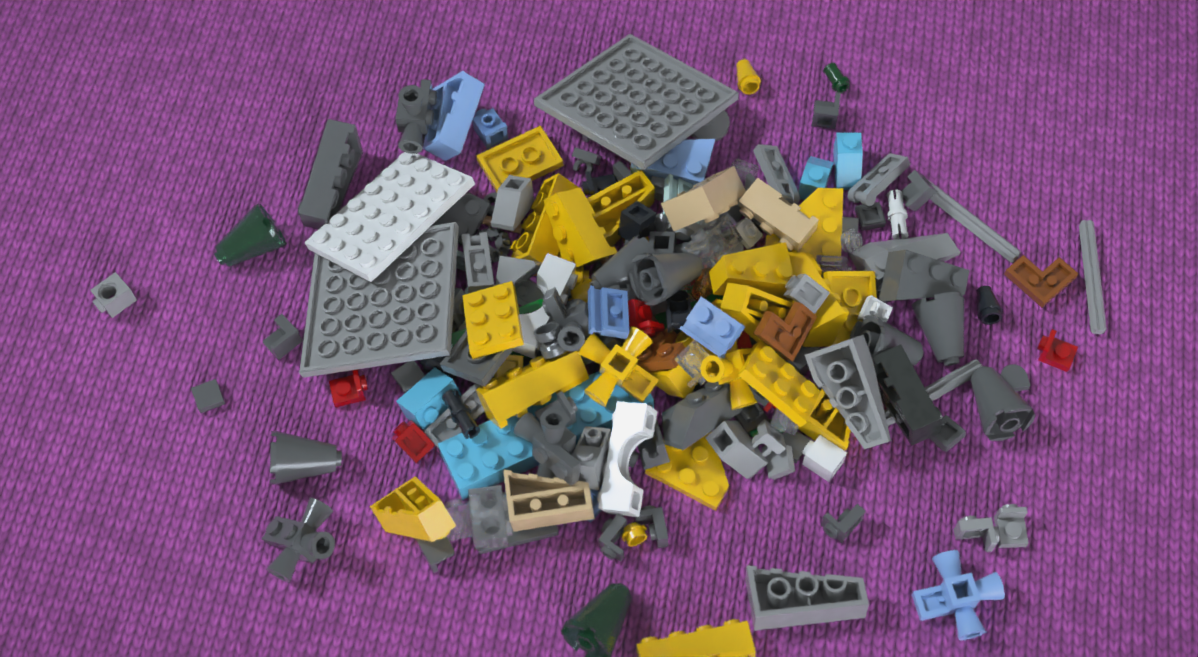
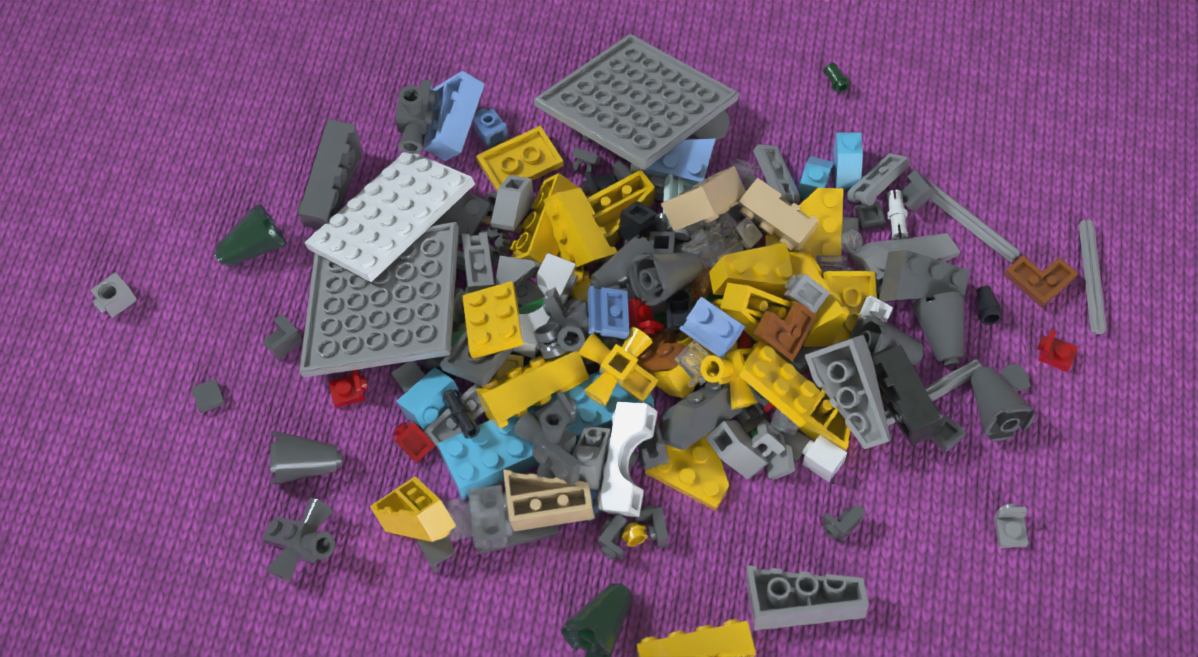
(747, 77): yellow cone -> none
(826, 113): dark grey panel -> none
(957, 595): light blue brick -> none
(971, 527): light grey bracket -> none

